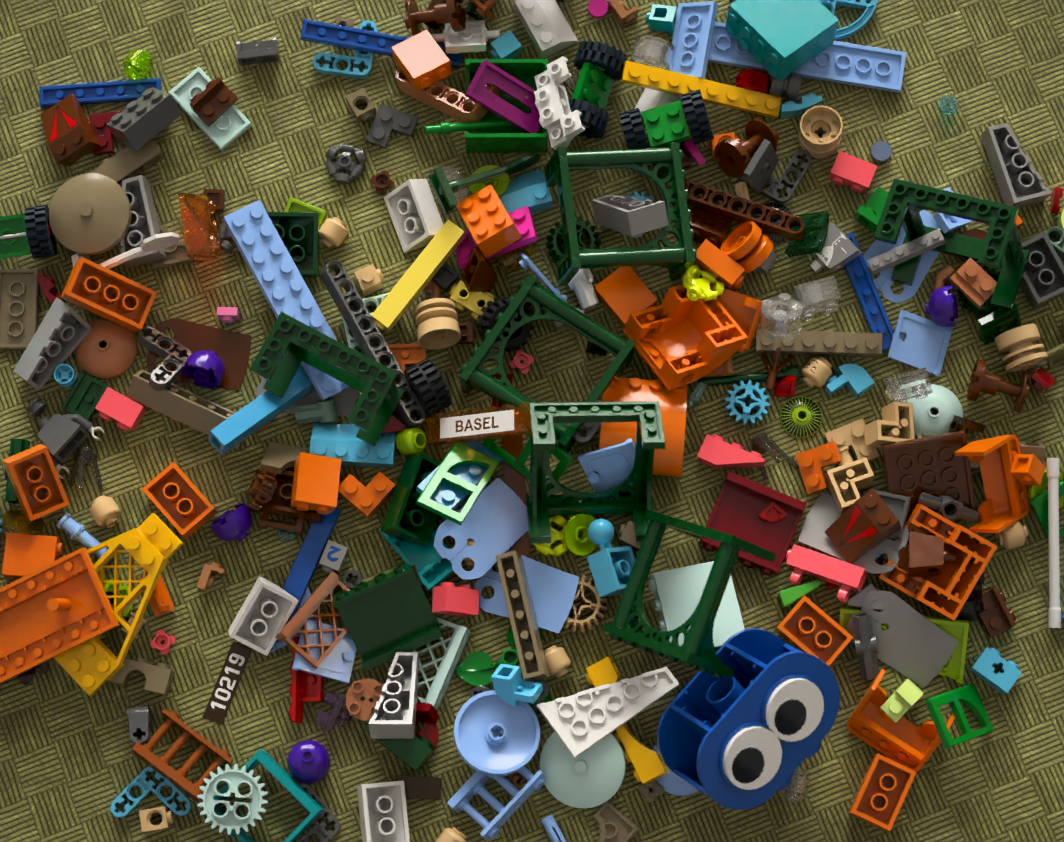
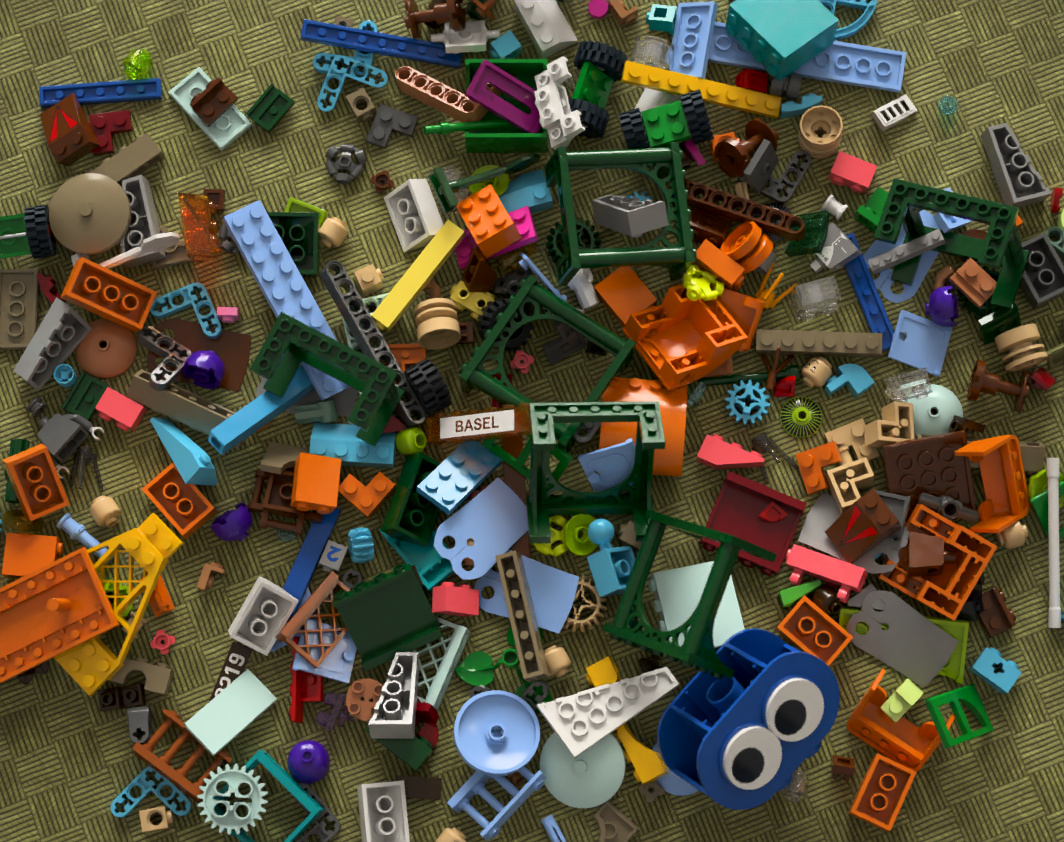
(121, 697): none -> dark brown slope
(144, 118): dark grey brick -> none
(187, 456): none -> medium azure wedge
(189, 300): none -> medium azure beam
(230, 712): none -> light aqua tile
(257, 52): dark grey hinge -> none
(262, 488): reddish brown gear -> none
(270, 108): none -> dark green plate
(341, 75): none -> medium azure beam
(360, 545): none -> medium azure gear
(421, 60): brick -> none
(445, 276): black tile -> none
(456, 456): window -> none
(512, 688): medium azure brick -> none
(513, 278): none -> dark grey piece
(565, 345): none -> dark grey plate
(644, 663): none -> dark brown plate
(767, 295): none -> light orange plant
(781, 317): clear brick -> none
(826, 599): none -> dark brown head
(834, 207): none -> white bush
(842, 765): none -> reddish brown tile
(866, 645): dark grey piece -> none
(880, 151): sand blue tile -> none
(881, 121): none -> white slope
(1027, 469): orange brick -> none

